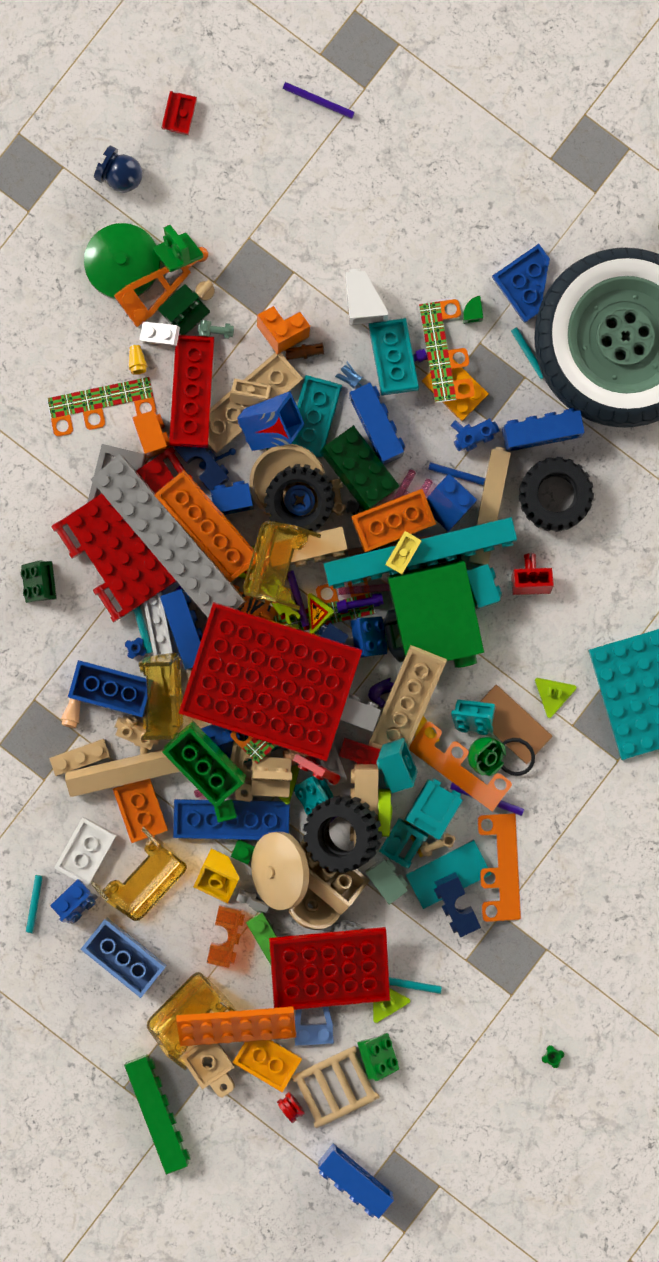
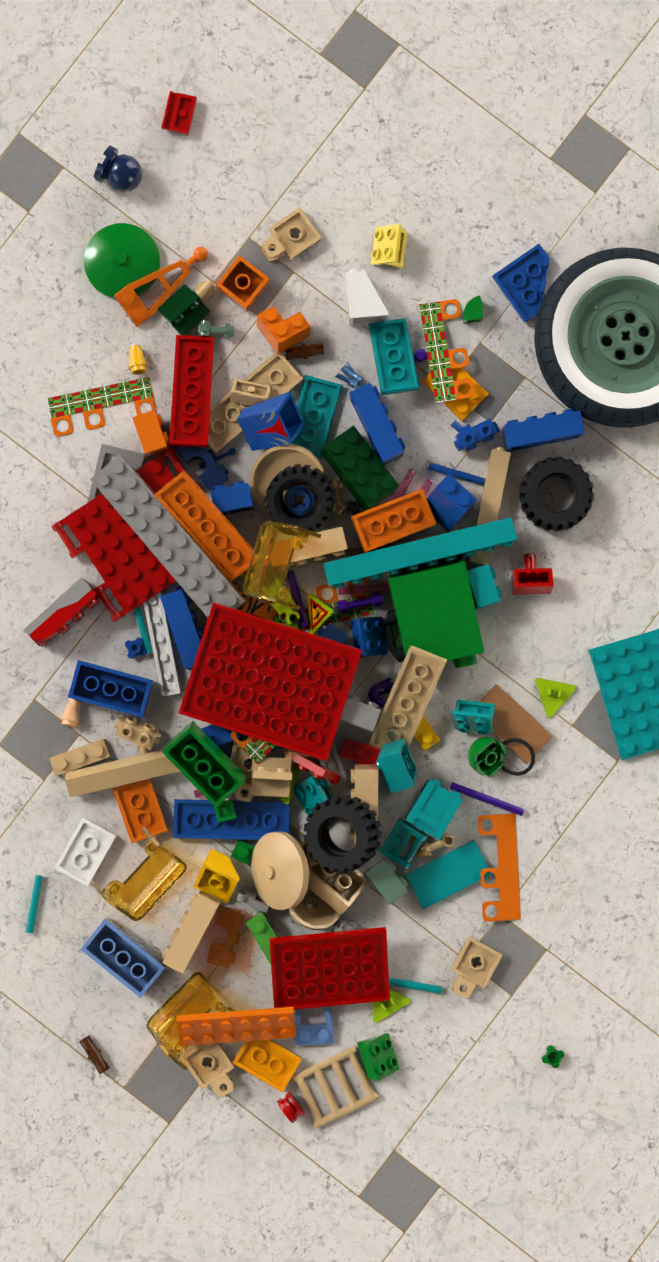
(38, 581): dark green bracket -> none
(63, 612): none -> red piece
(74, 902): blue bracket -> none
(94, 1054): none -> reddish brown pin
(156, 1114): green brick -> none
(159, 333): white plate -> none
(163, 696): clear yellow windscreen -> none
(177, 250): green bracket -> none
(191, 932): none -> tan brick
(243, 283): none -> orange brick
(283, 242): none -> tan plate
(318, 100): dark purple bar -> none
(355, 1181): blue brick -> none
(384, 811): lime wheel -> none
(389, 246): none -> light yellow bracket
(403, 552): light yellow plate -> none
(451, 768): orange piece -> none
(463, 920): dark blue arch -> none
(467, 973): none -> tan plate
(527, 351): teal bar -> none

